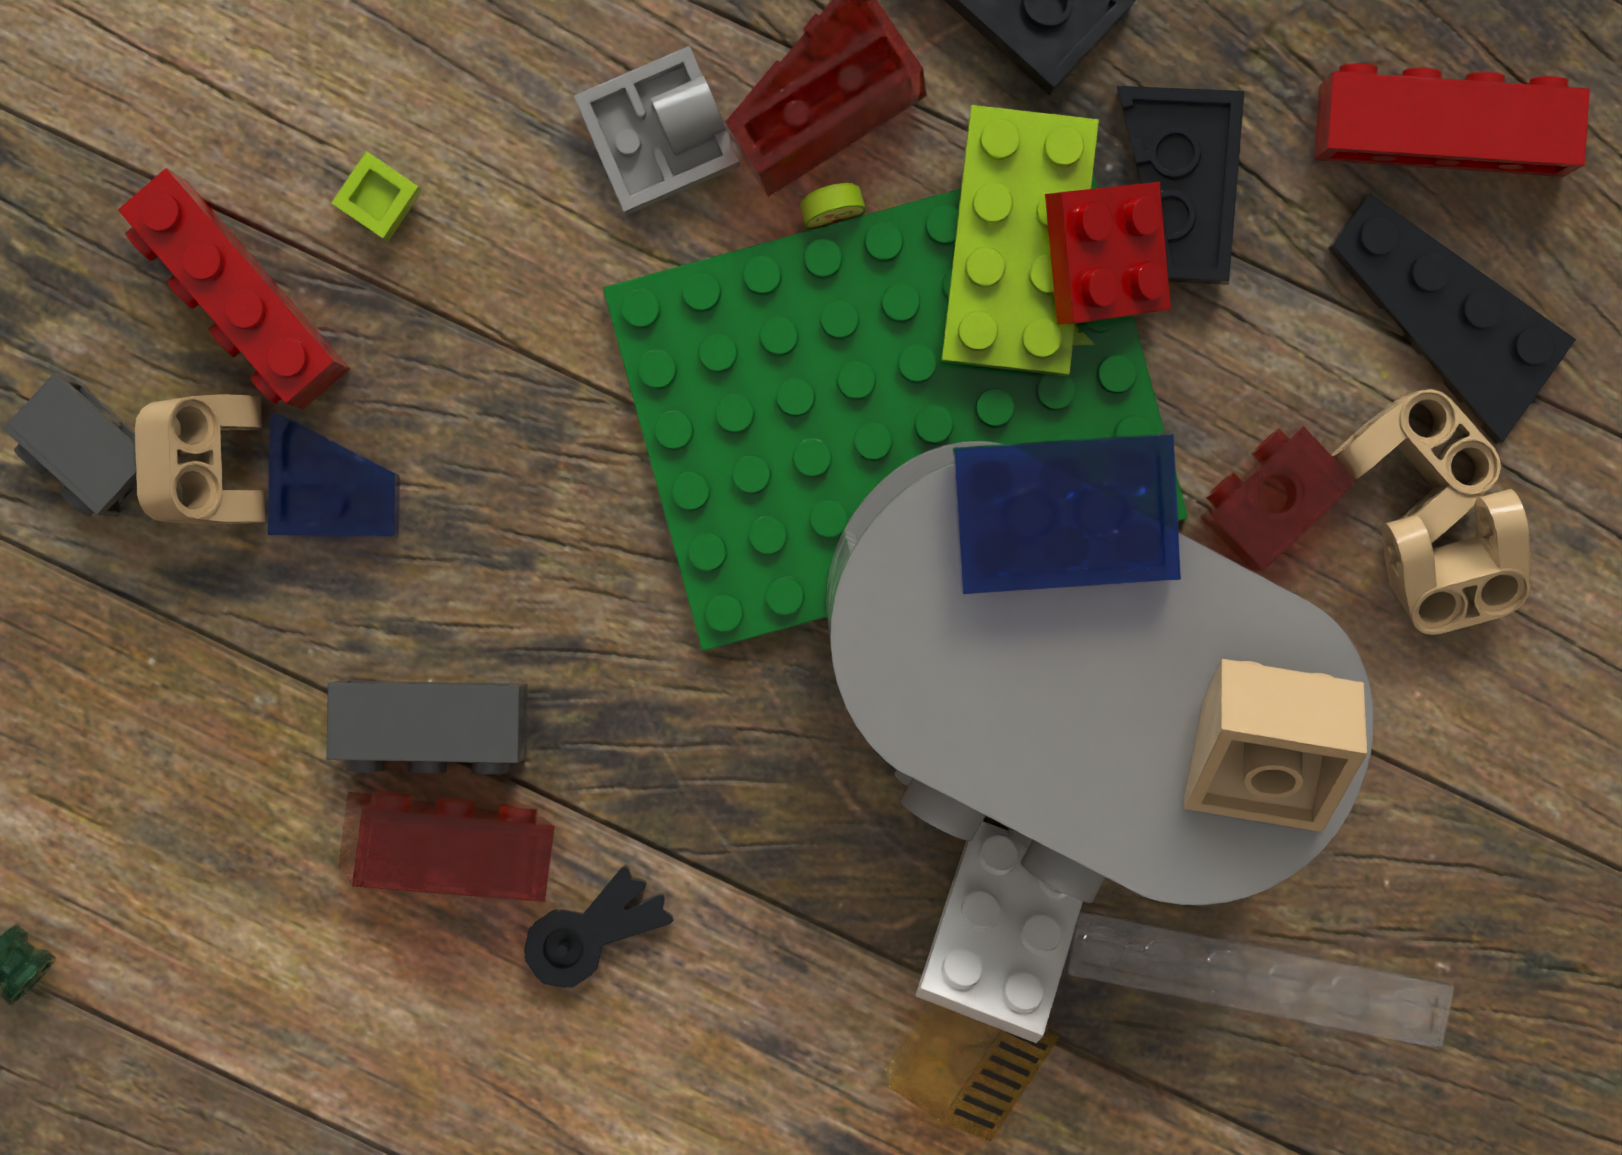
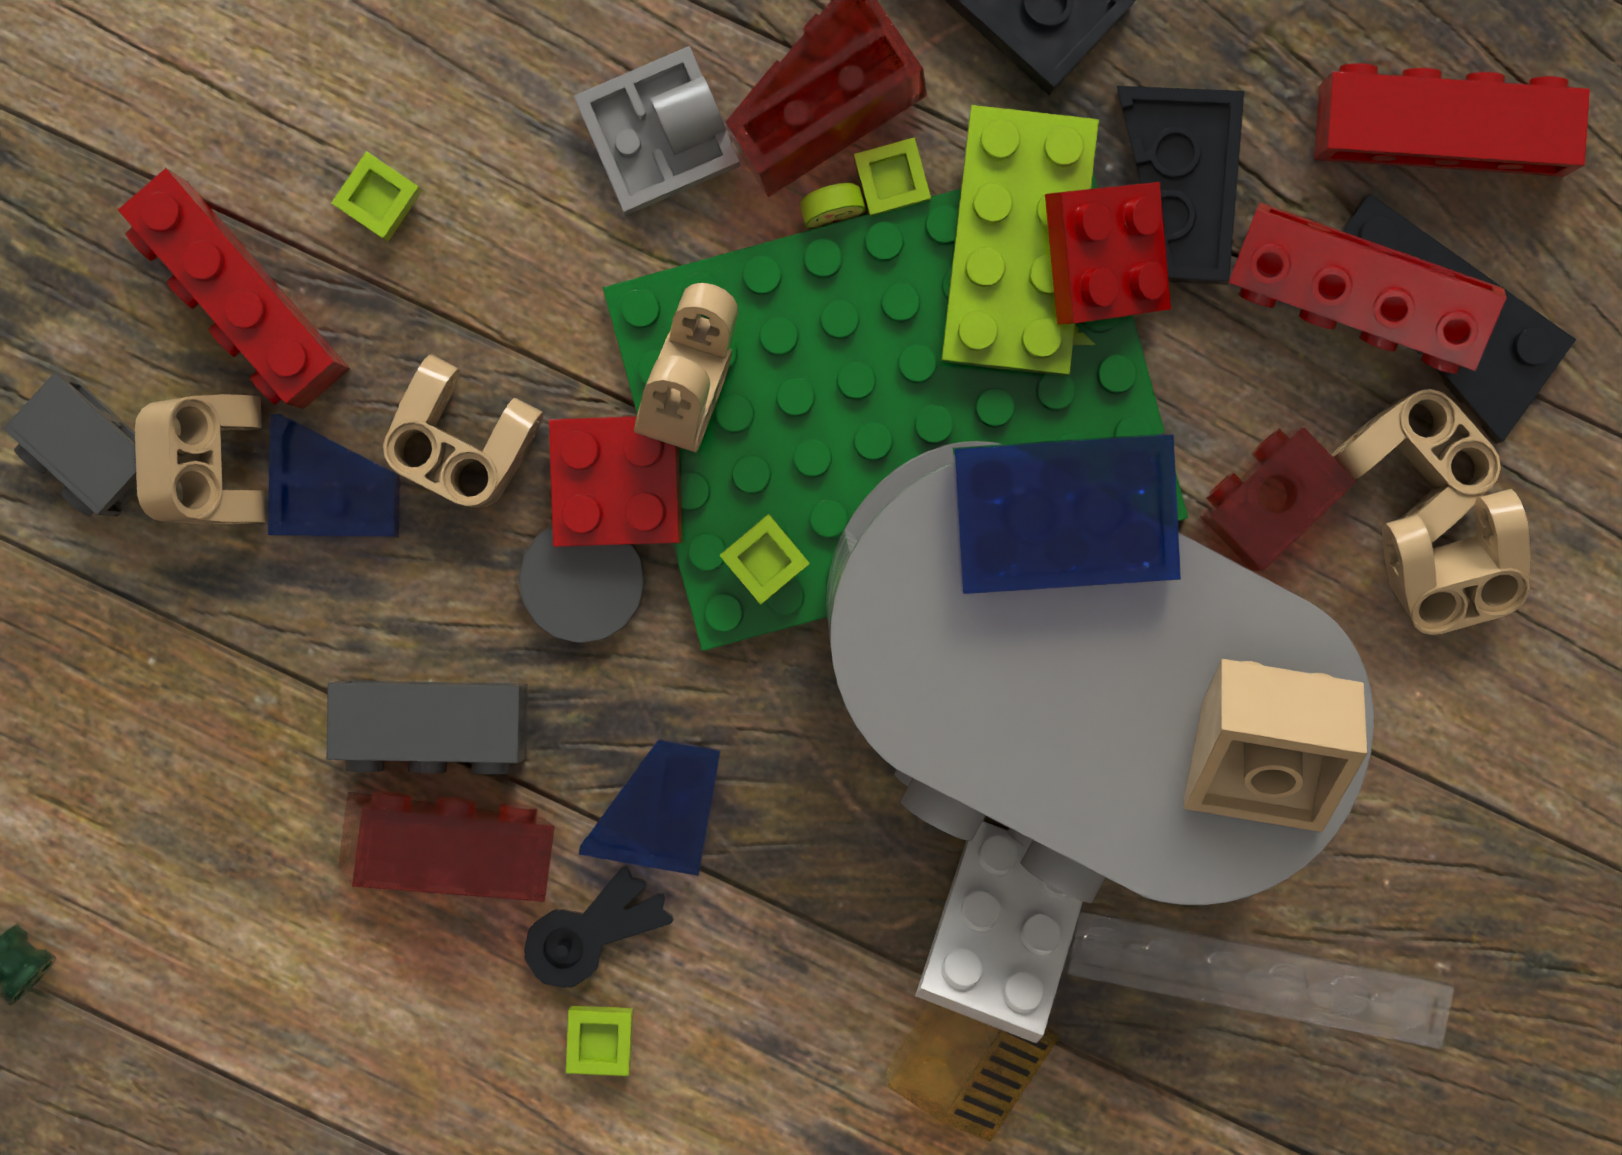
(420, 413): none -> tan piece
(581, 589): none -> dark grey tile
(599, 1040): none -> lime plate
(612, 484): none -> red plate
(660, 811): none -> clear blue wing
(689, 369): none -> tan piece
(764, 559): none -> lime plate
(891, 177): none -> lime plate
(1367, 288): none -> red brick

